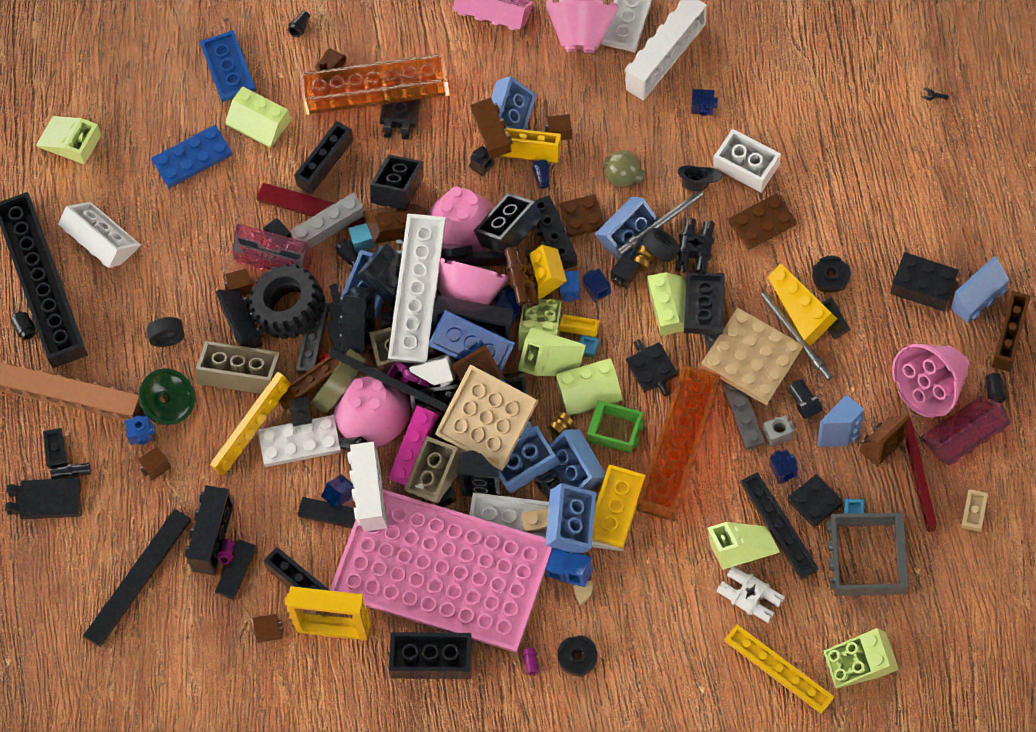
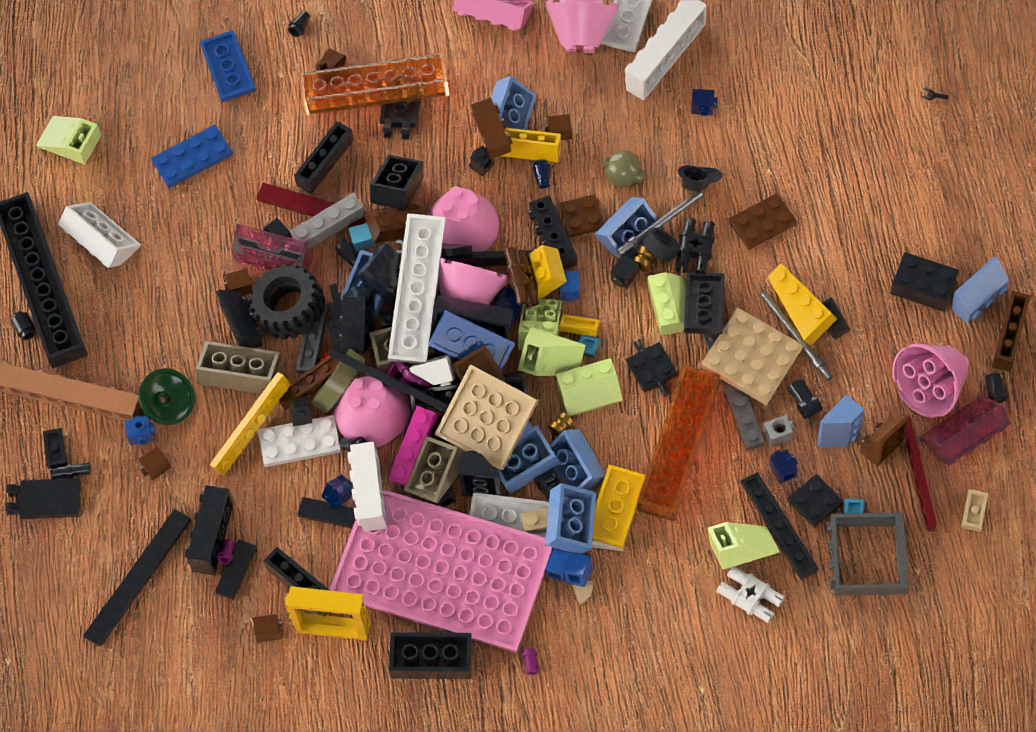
(165, 332): black tyre -> none
(257, 117): yellowish green slope -> none
(508, 223): black brick -> none
(580, 666): black plate -> none
(596, 284): clear blue brick -> none
(619, 412): bright green window -> none
(746, 160): white brick -> none
(779, 669): yellow plate -> none
(827, 283): black plate -> none
(861, 659): yellowish green slope -> none

